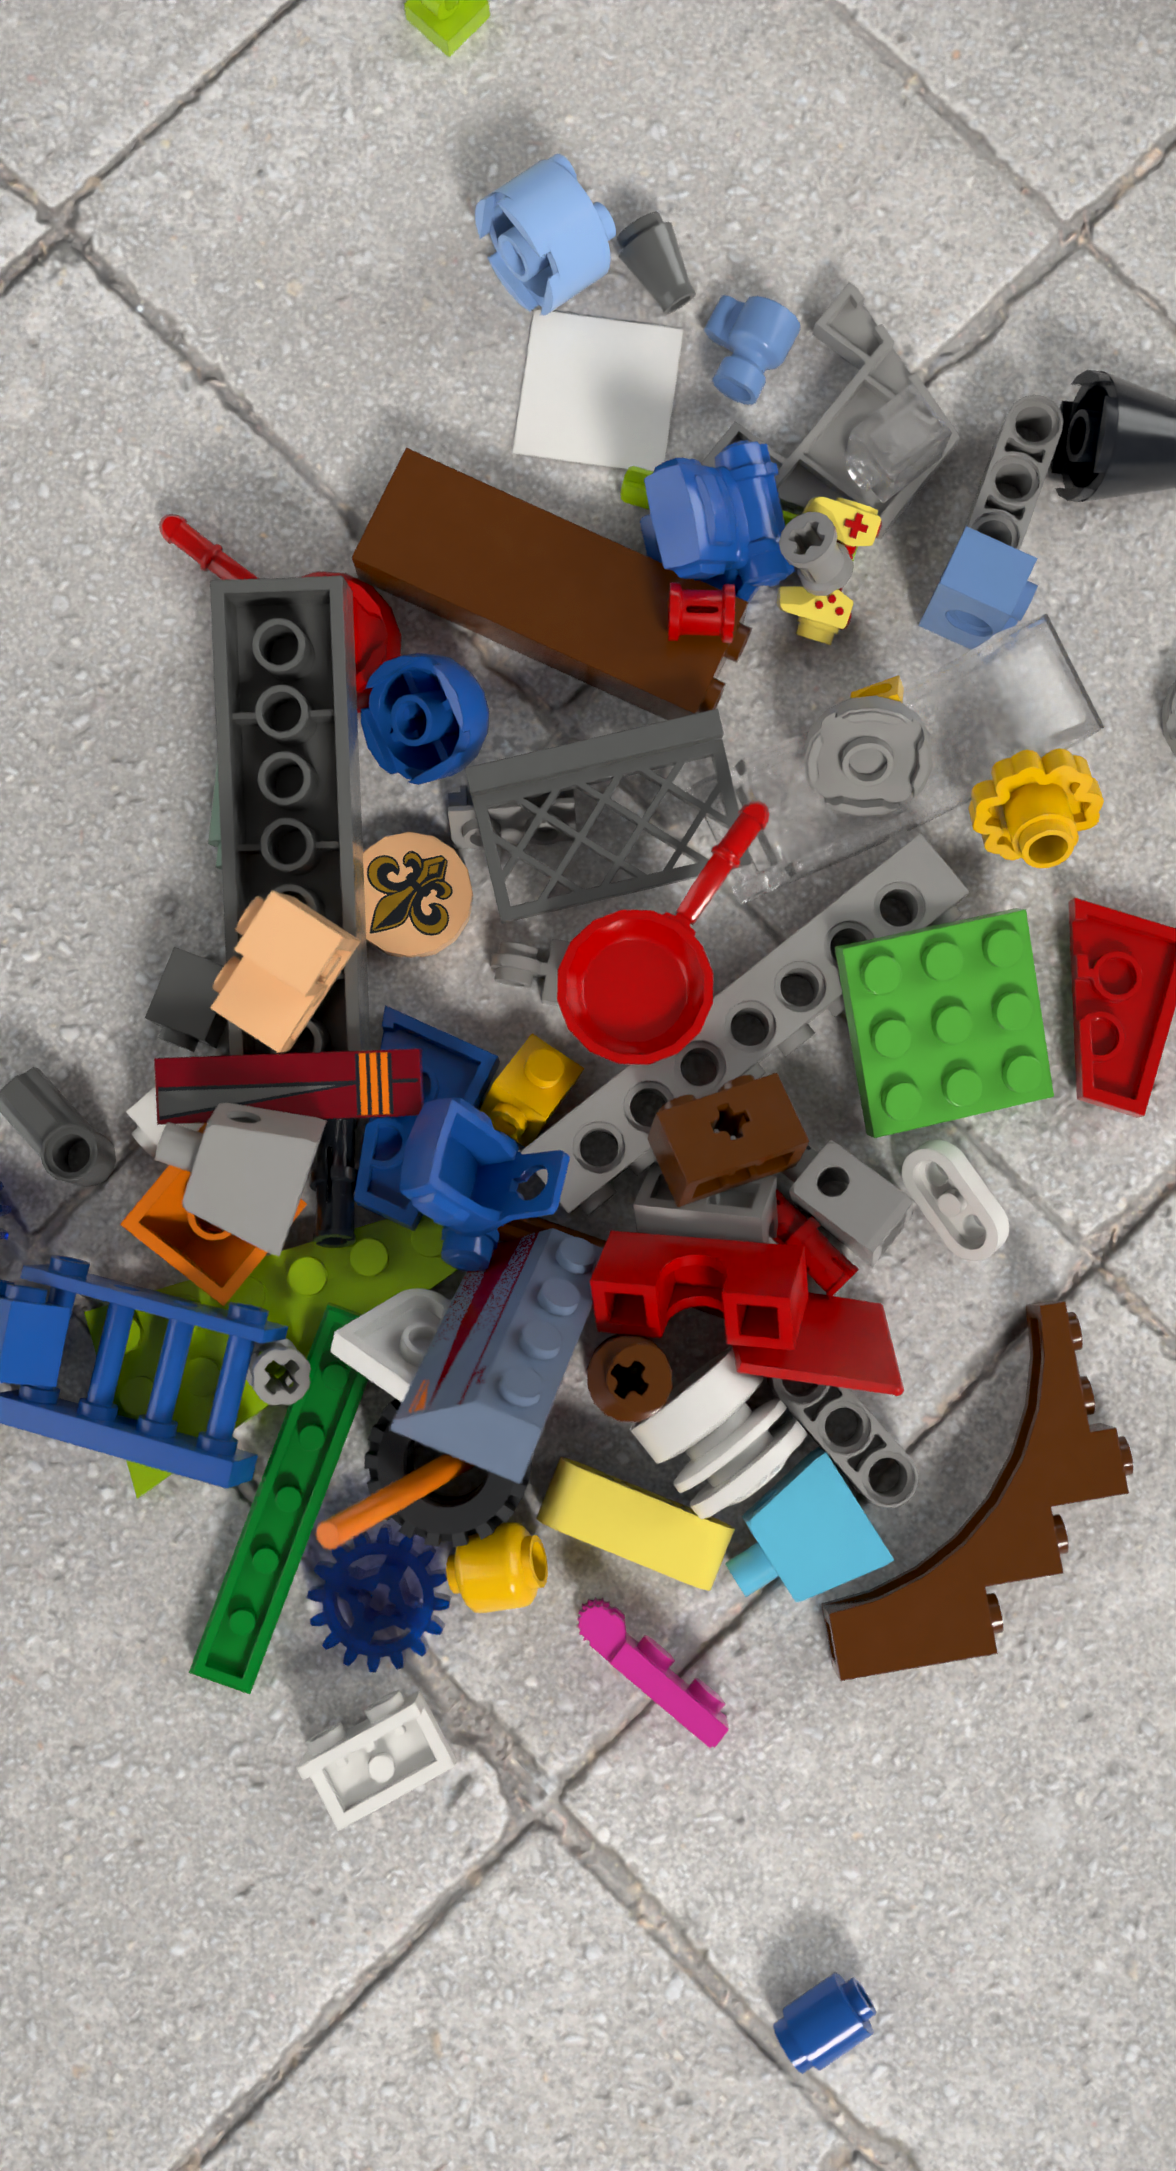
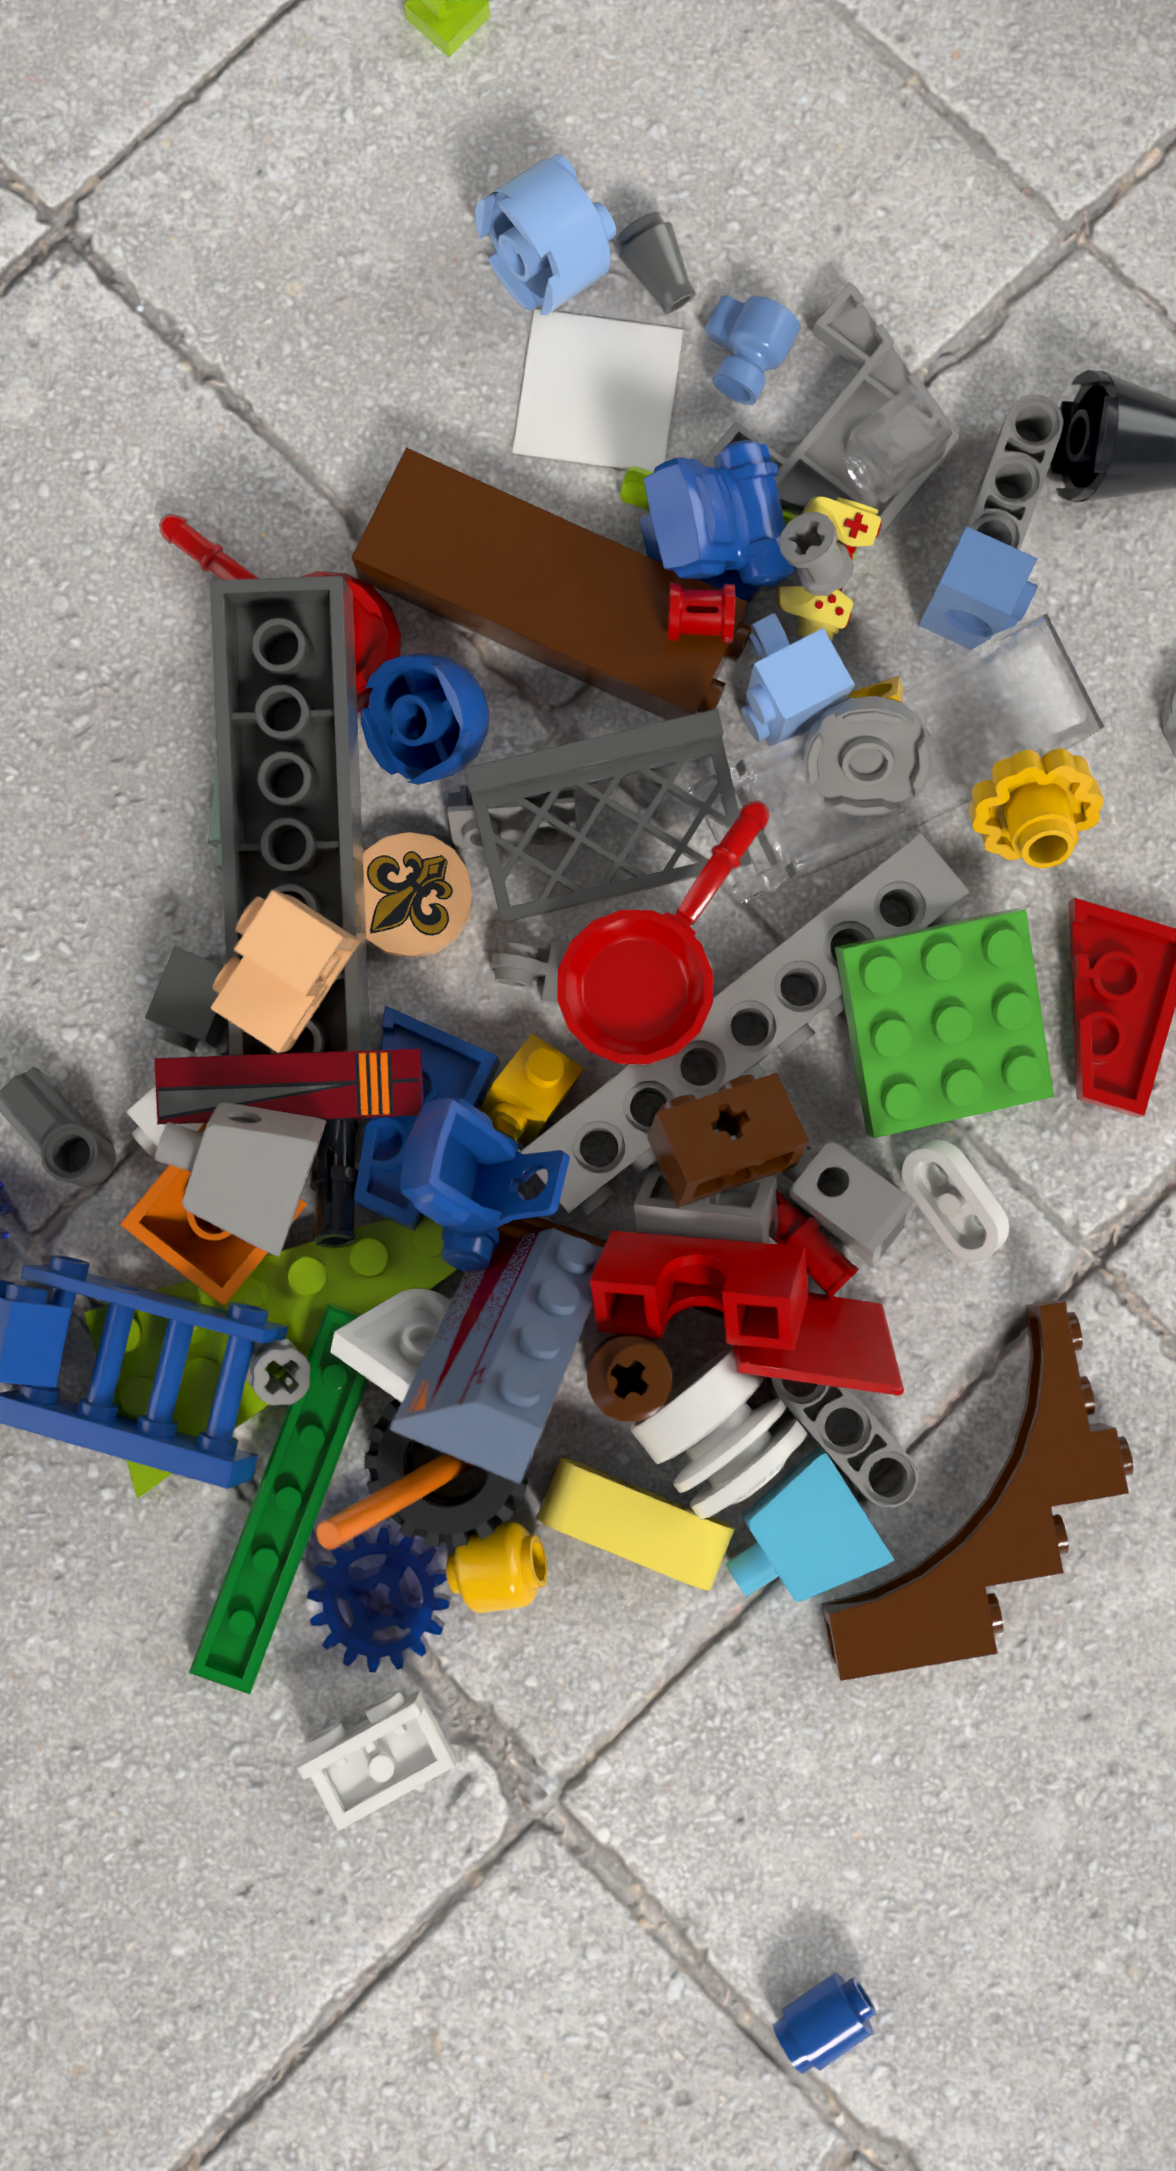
(648, 1667): dark pink hinge -> none
(791, 682): none -> light blue brick

